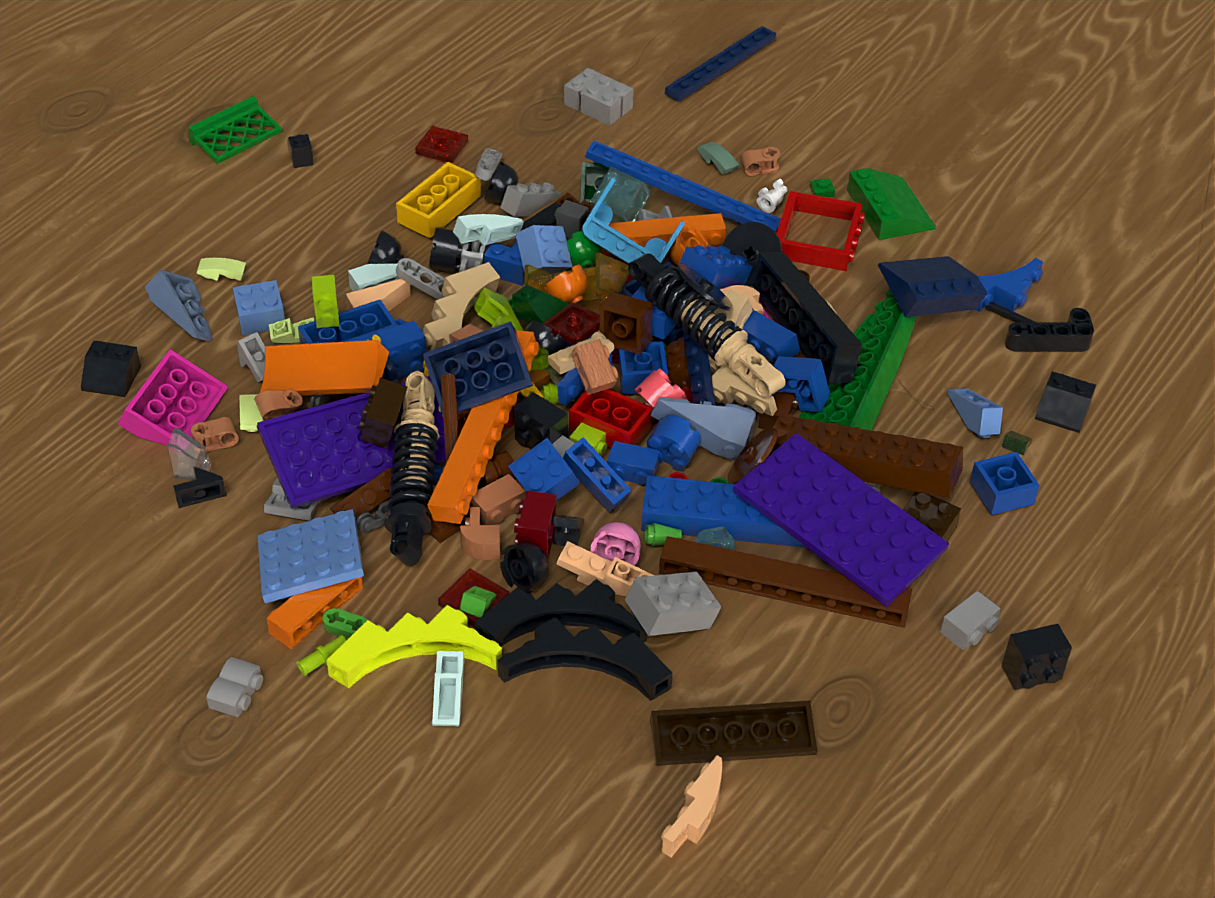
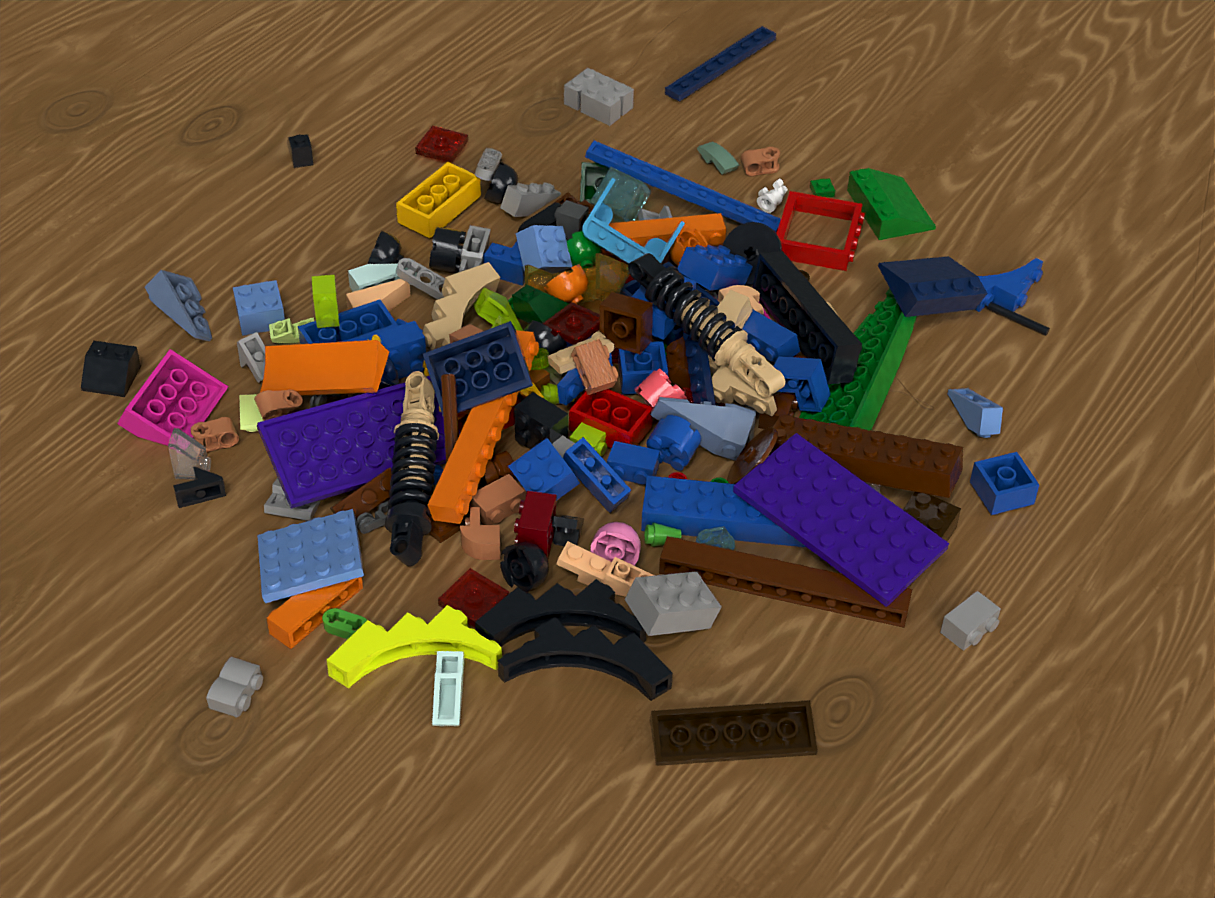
(212, 267): yellowish green slope -> none
(227, 121): green fence -> none
(320, 656): lime pin -> none
(382, 412): dark brown brick -> none
(477, 601): bright green slope -> none
(486, 228): light aqua slope -> none
(698, 809): light nougat slope -> none
(704, 287): black piece -> none
(1016, 442): clear green slope -> none
(1036, 657): black brick -> none
(1052, 336): black beam -> none
(1065, 402): black slope -> none

